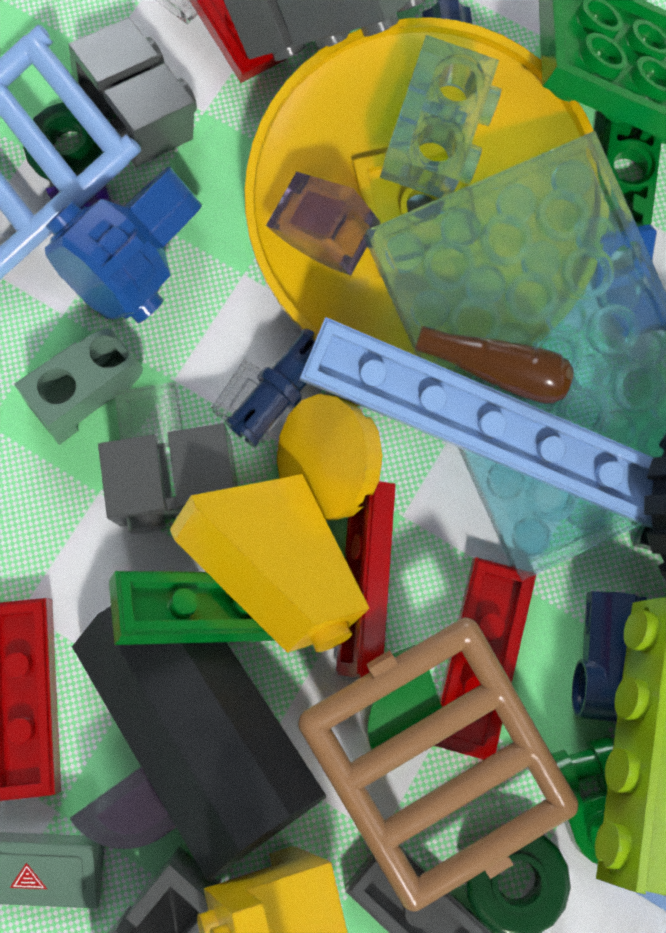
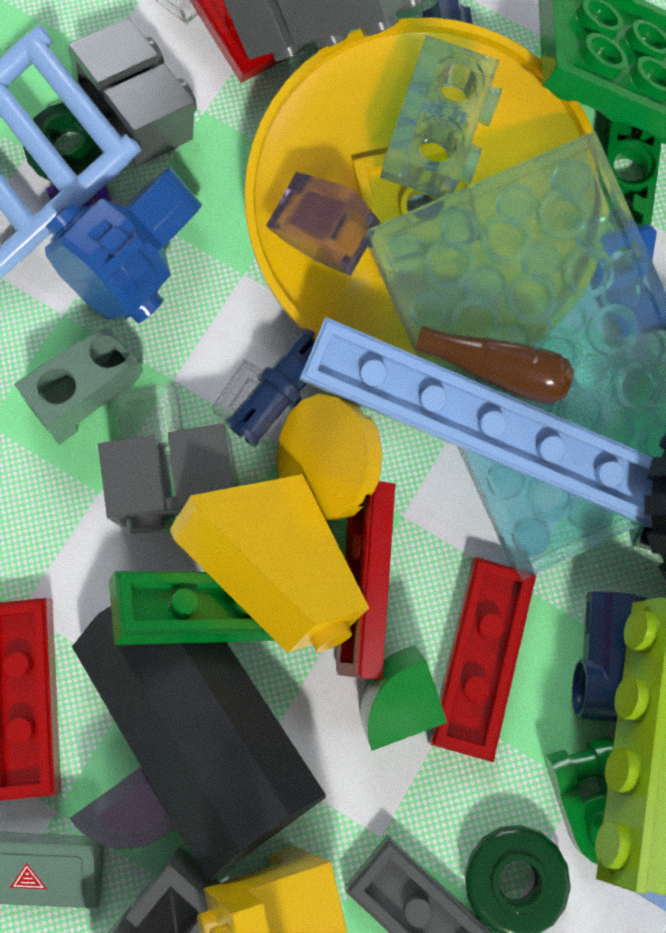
(351, 778): medium nougat bar -> none

